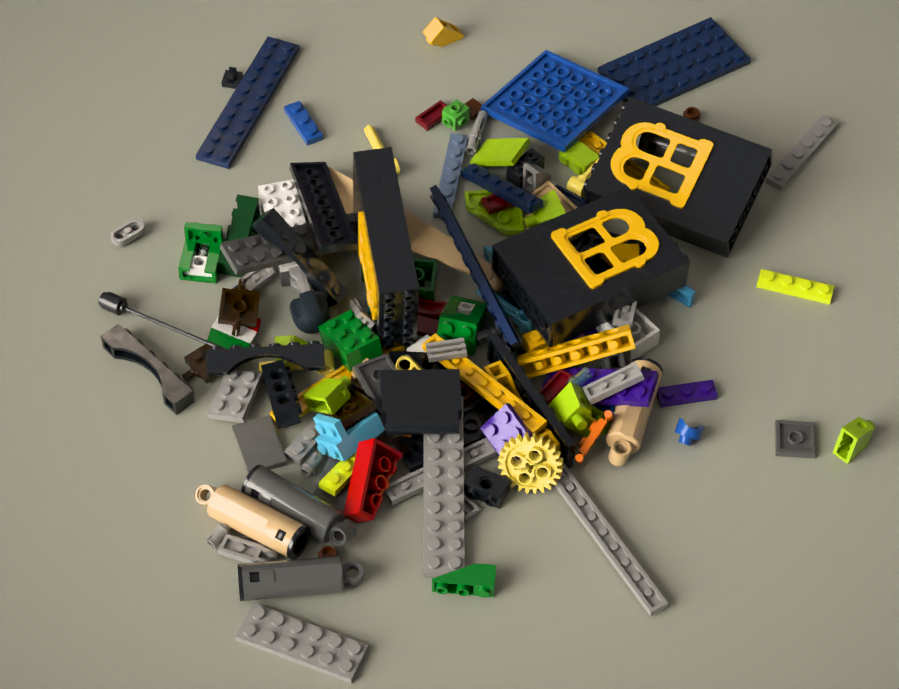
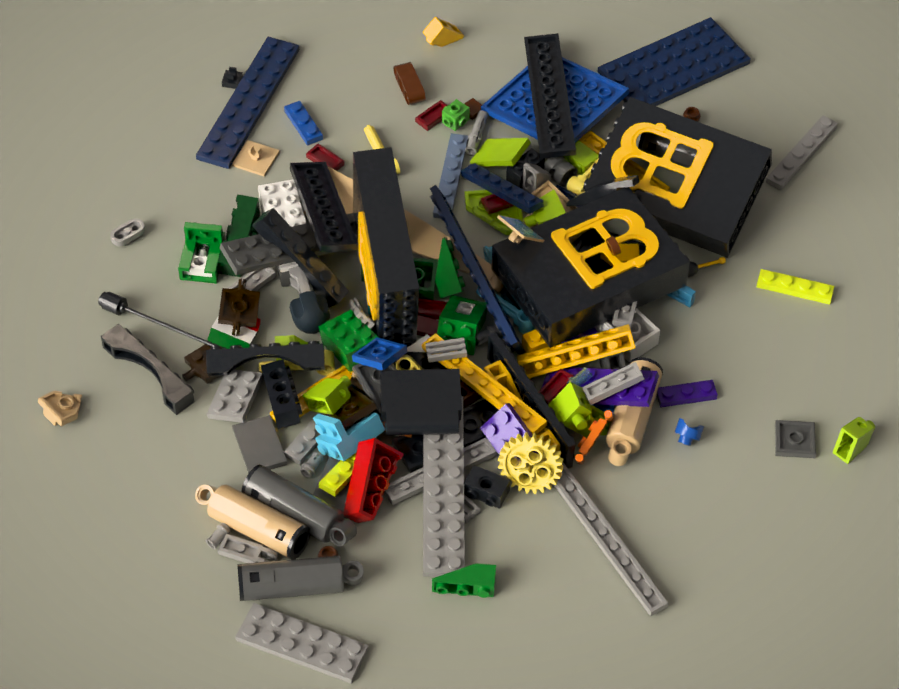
(60, 407): none -> tan plate
(255, 158): none -> tan piece
(321, 154): none -> dark red tile
(379, 353): none -> blue plate
(409, 83): none -> reddish brown beam
(447, 275): none -> green slope
(520, 230): none -> piece
(549, 96): none -> black plate
(560, 169): none -> dark grey wheel
(603, 189): none -> black slope
(613, 246): none -> reddish brown tile
(693, 267): none -> hinge

